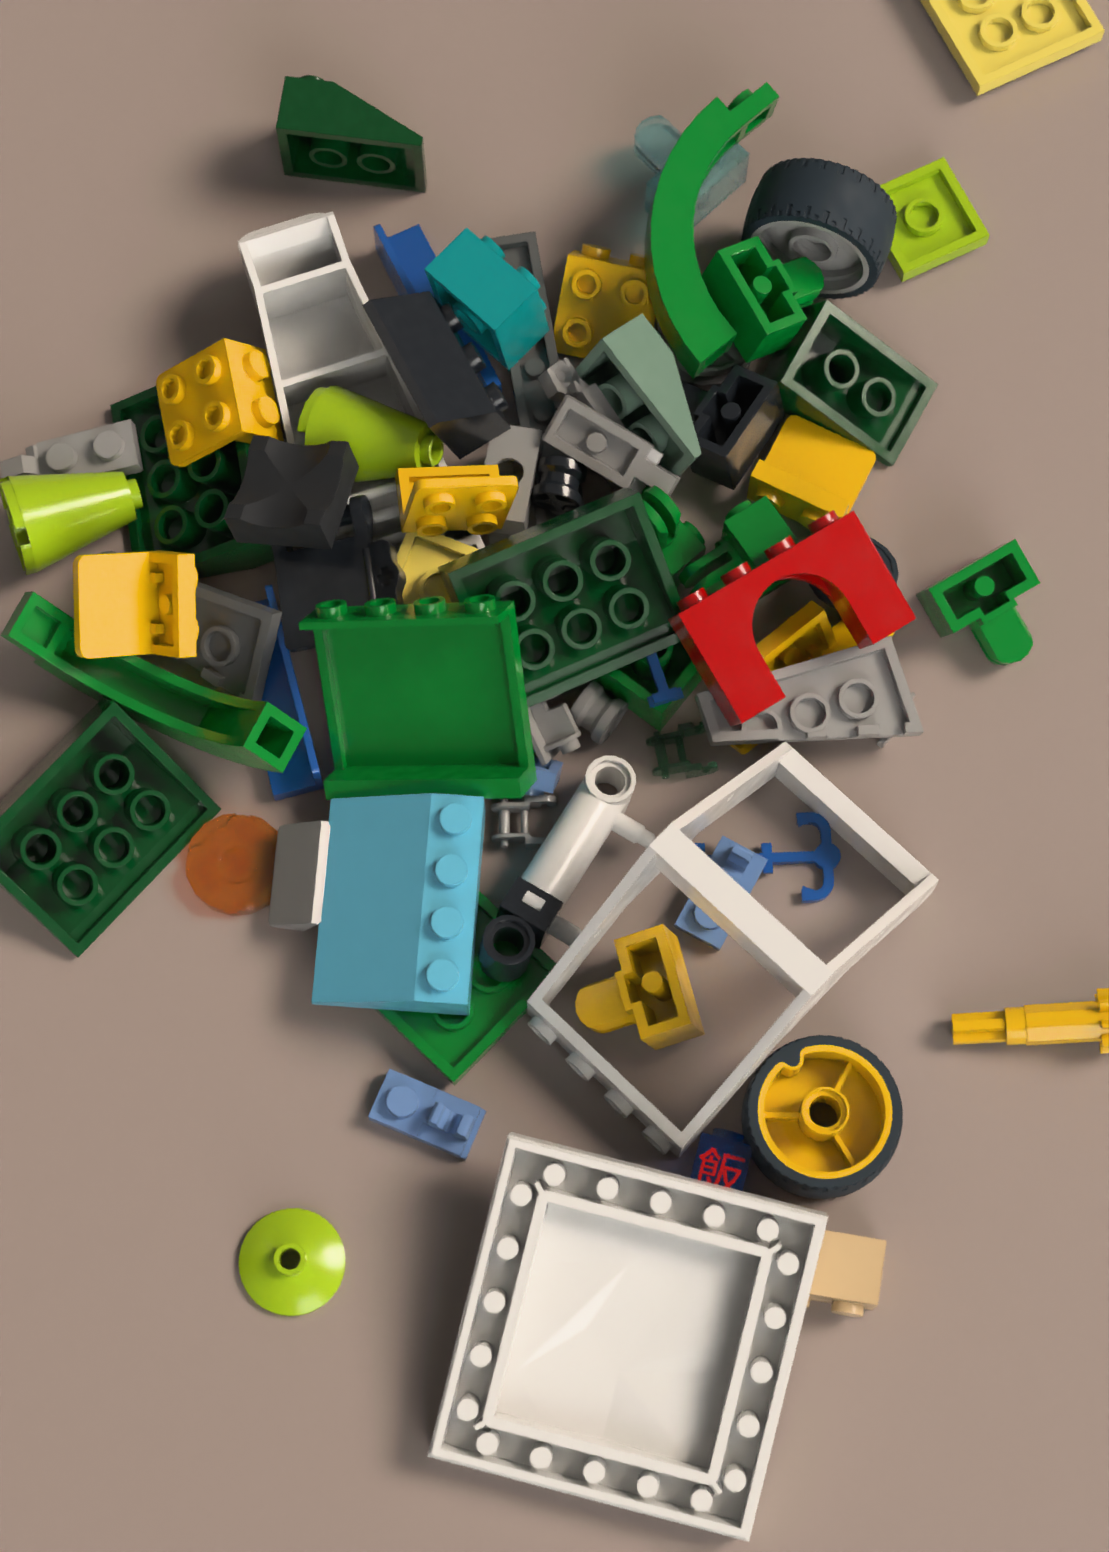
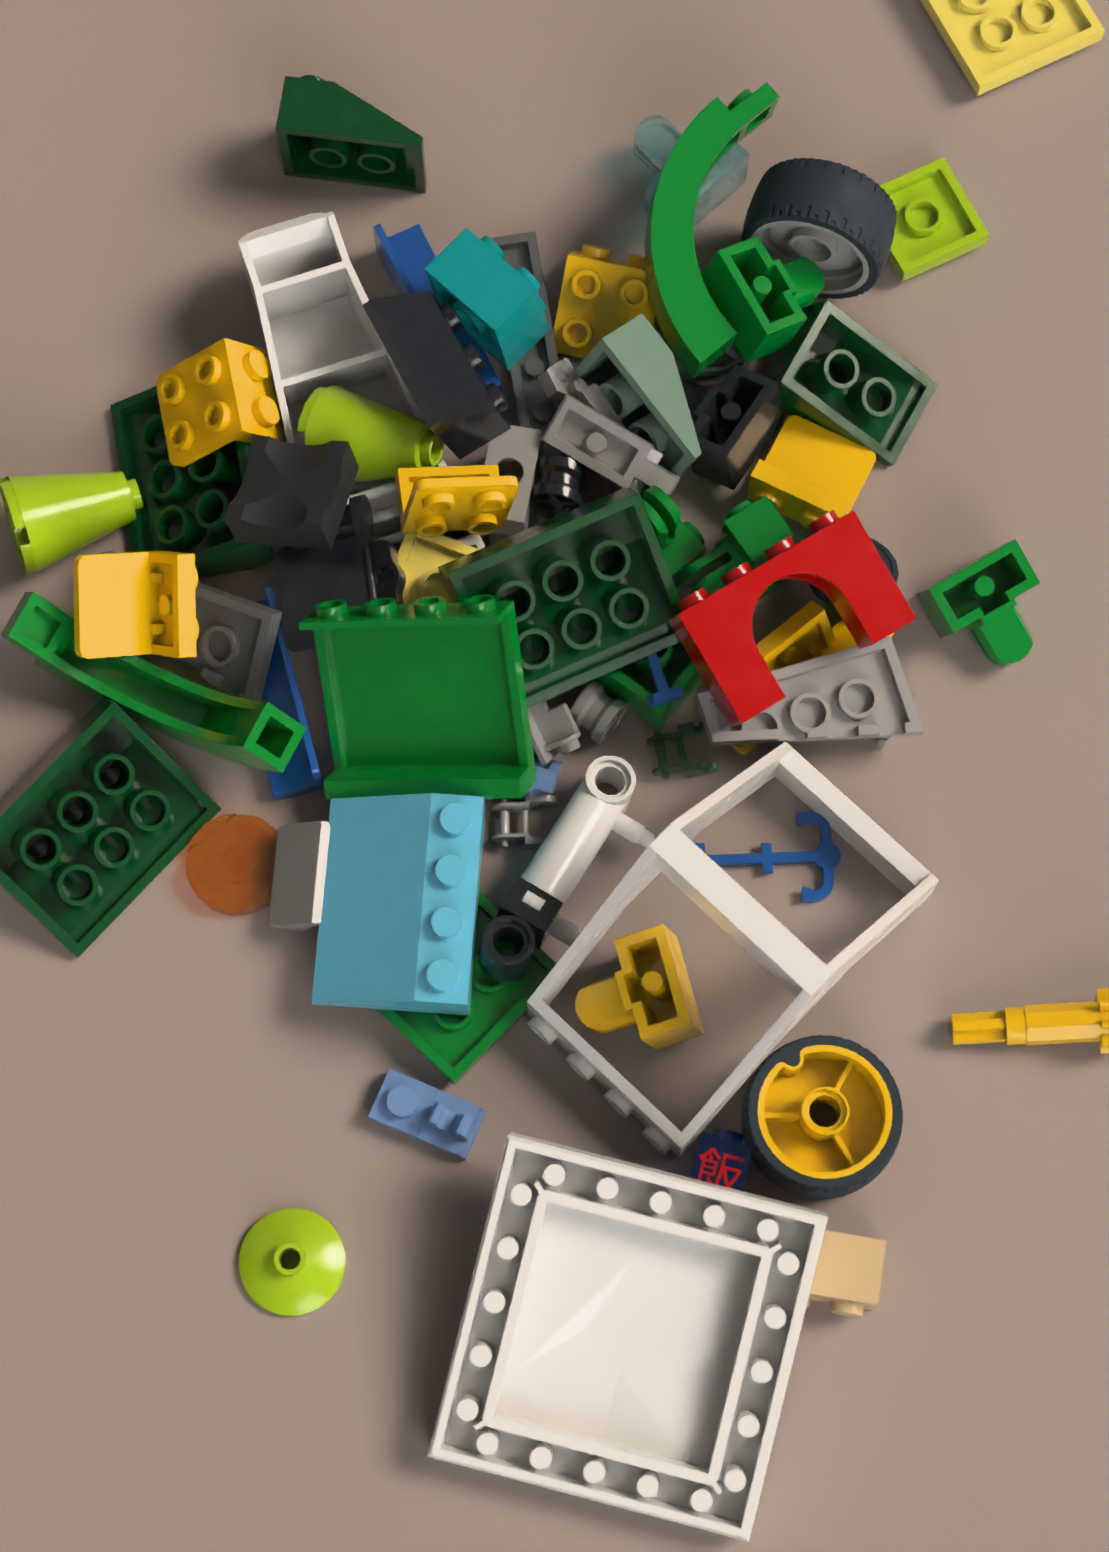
(89, 451): light grey hinge -> none
(744, 868): medium blue plate -> none

